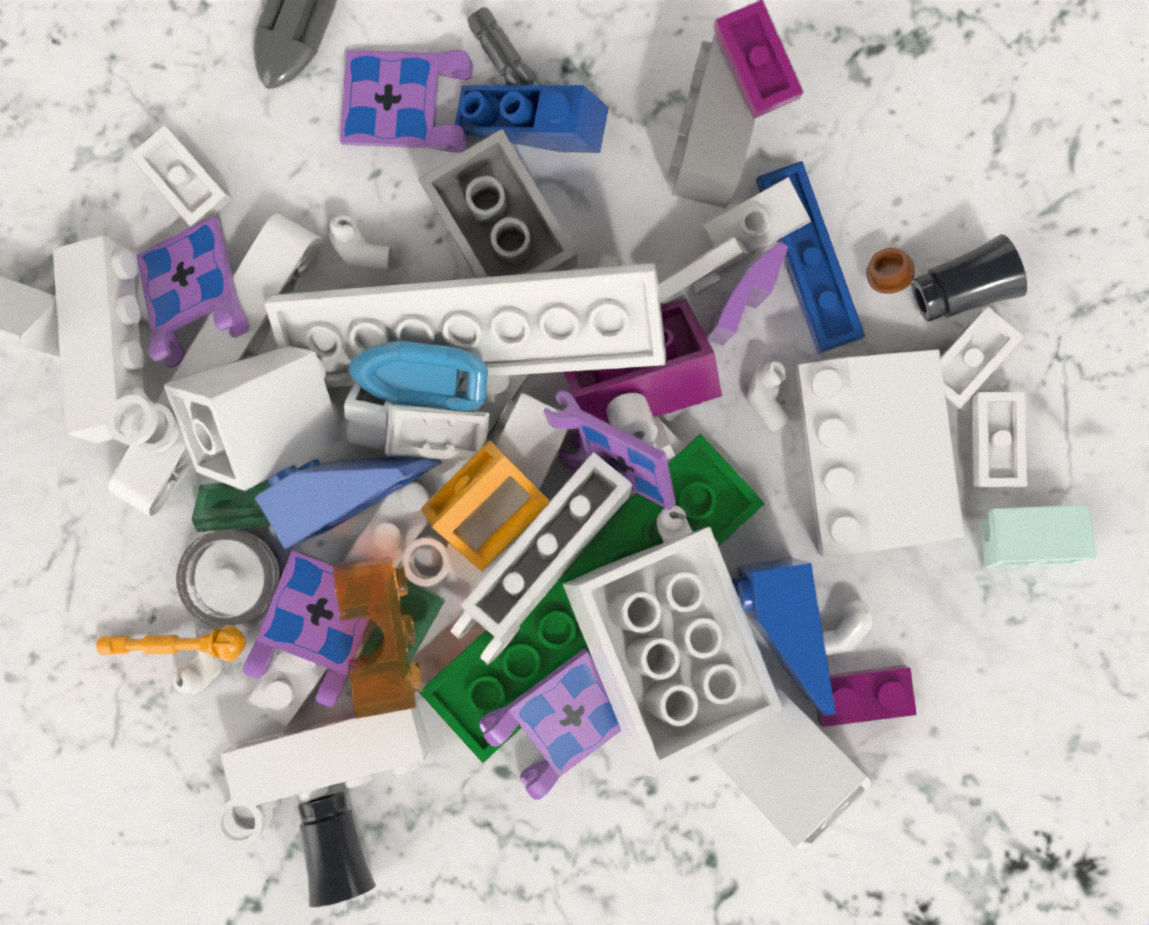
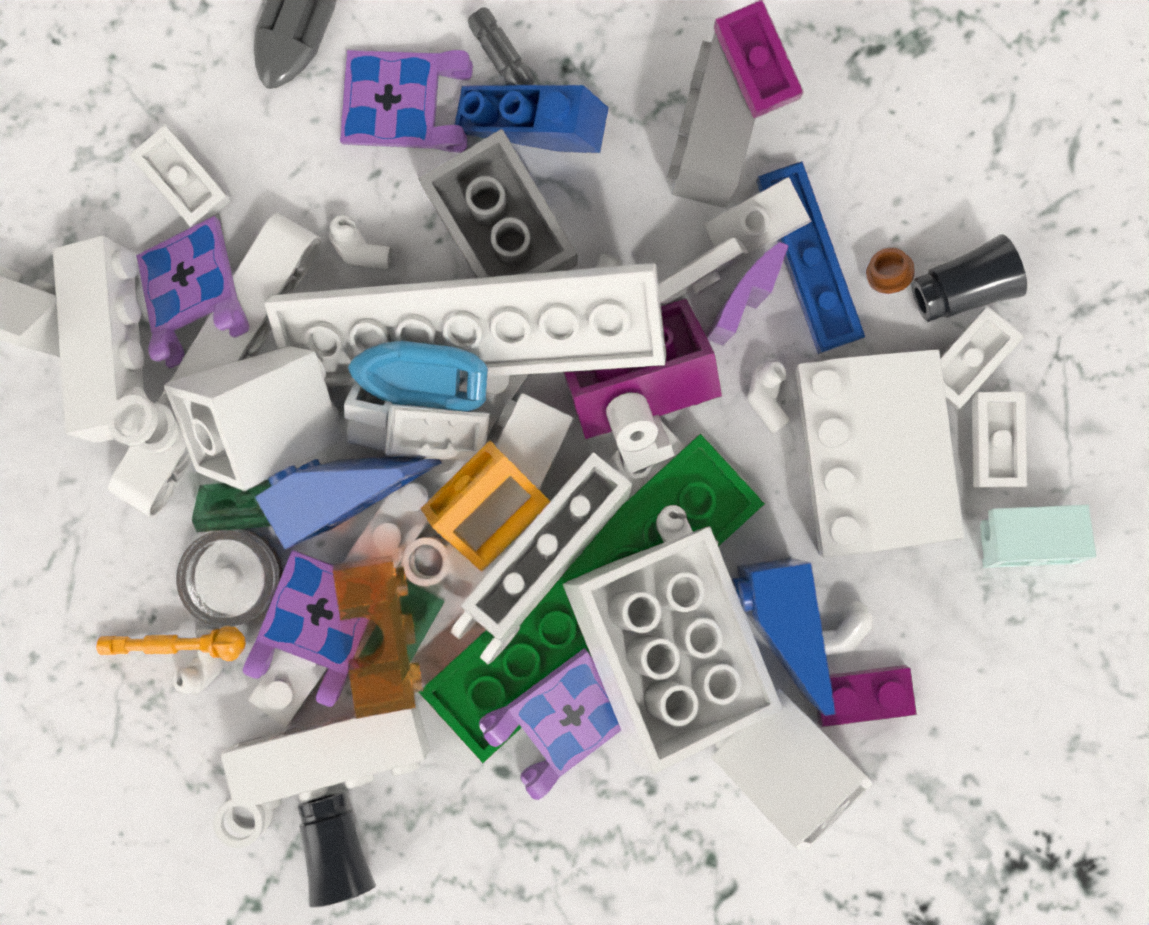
(631, 457): medium lavender flag -> none

